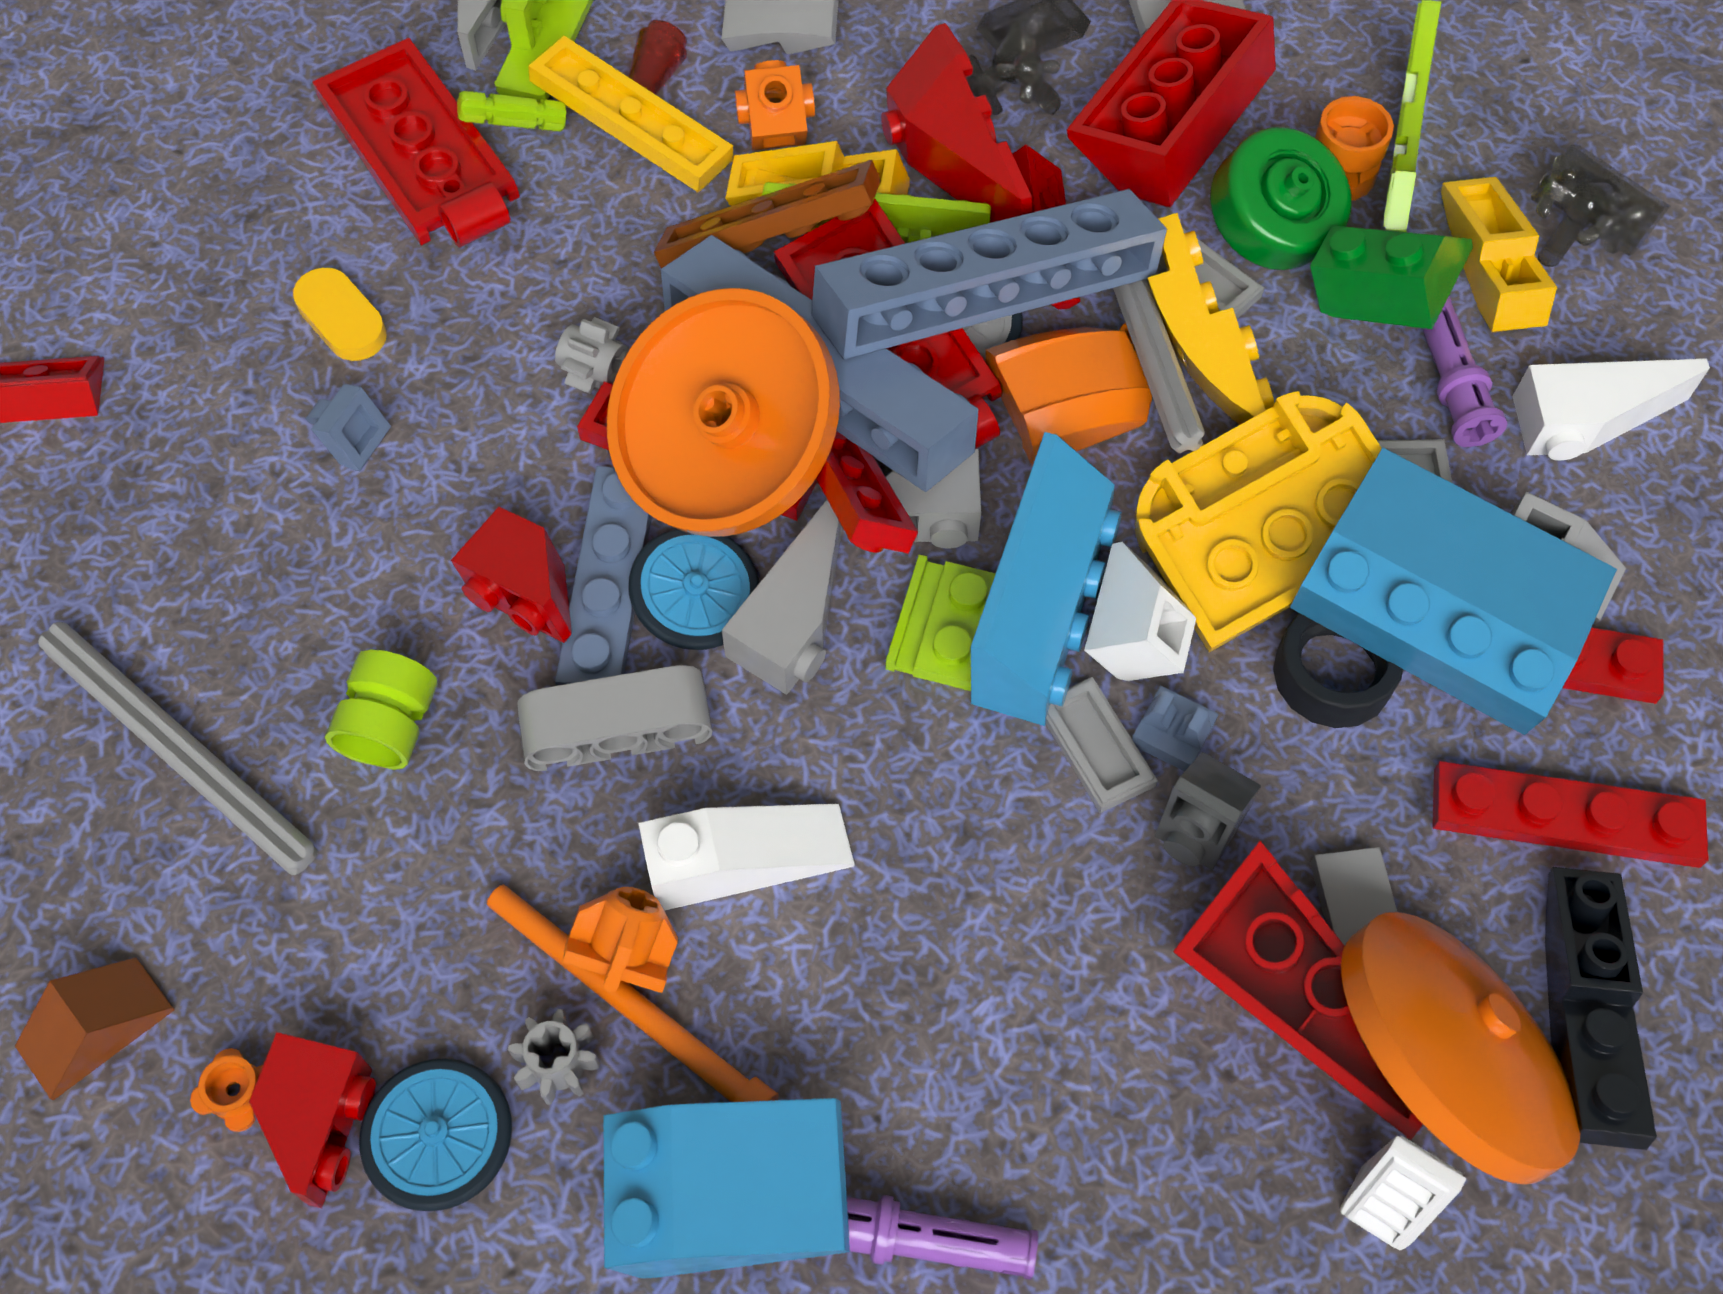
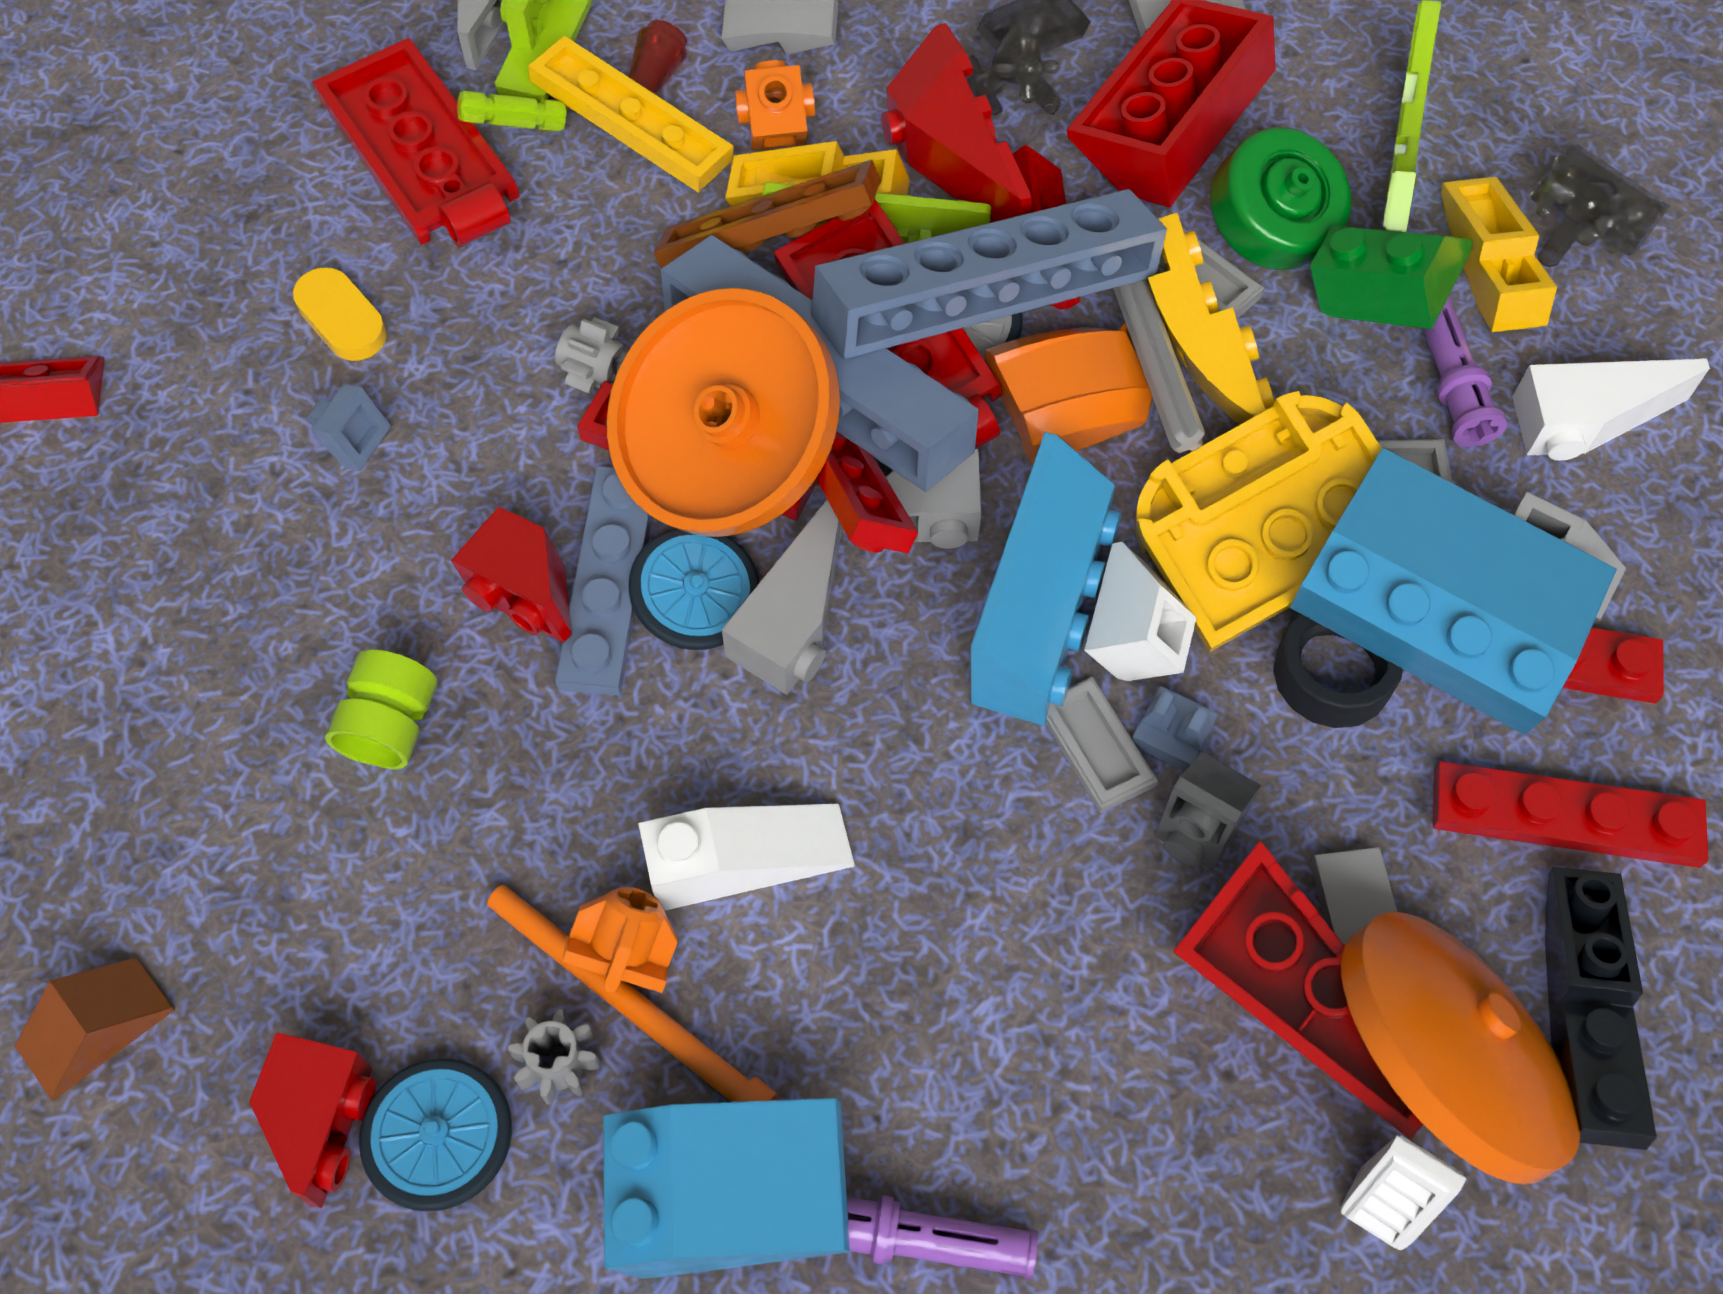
(179, 748): light grey axle -> none
(213, 1085): orange plate -> none
(613, 715): light grey beam -> none
(939, 622): lime plate -> none
(1359, 137): orange wheel -> none

